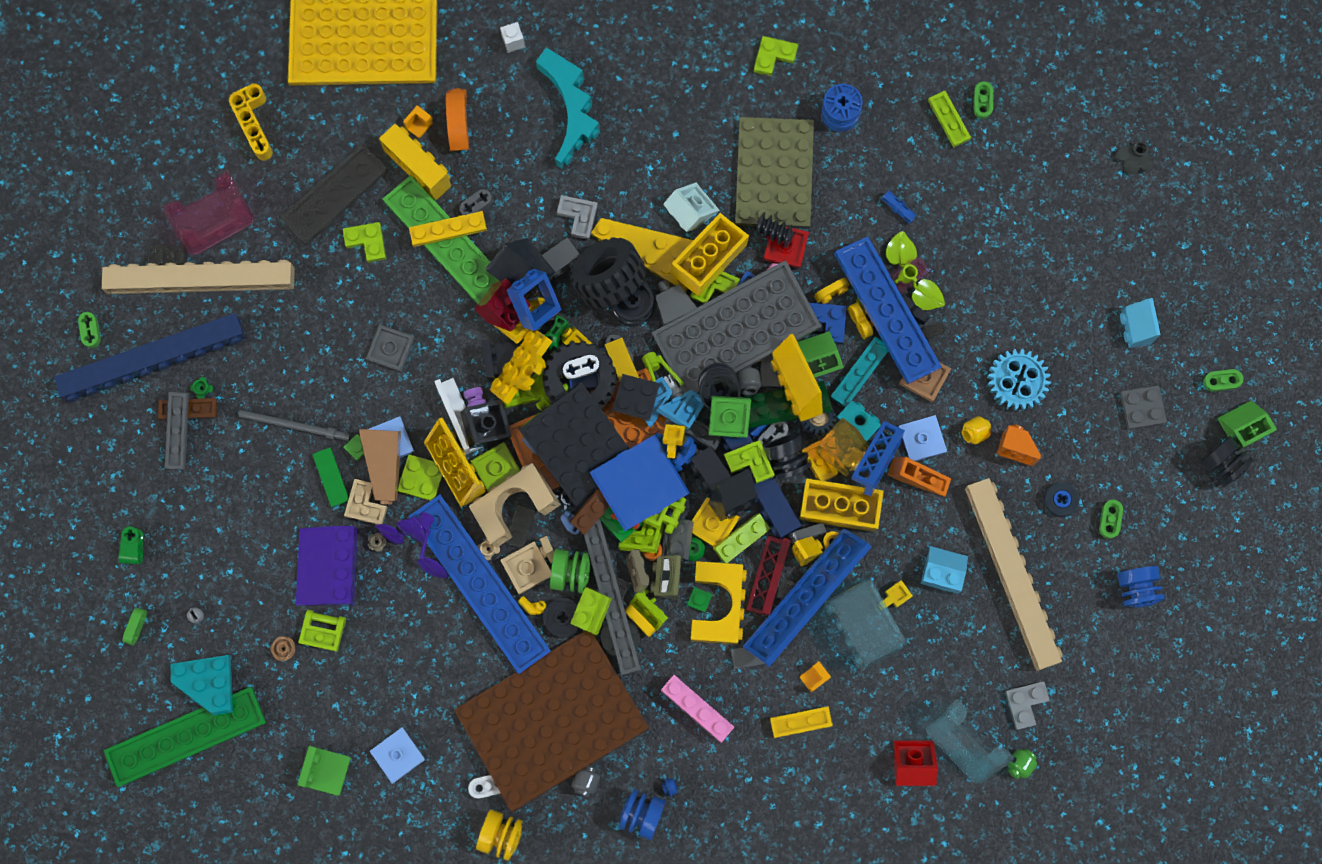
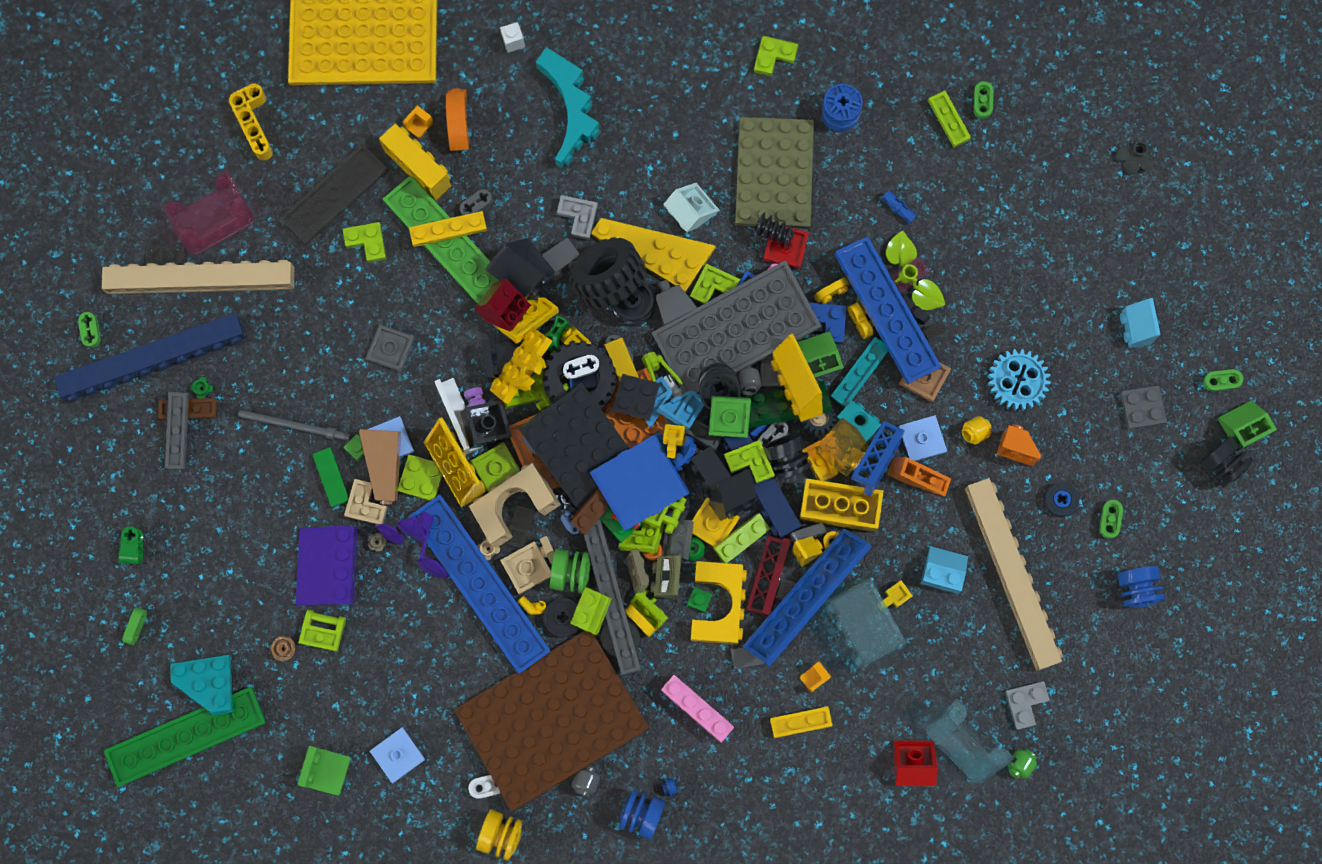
(199, 614): light grey hinge -> none
(545, 311): blue window -> none
(709, 254): yellow brick -> none

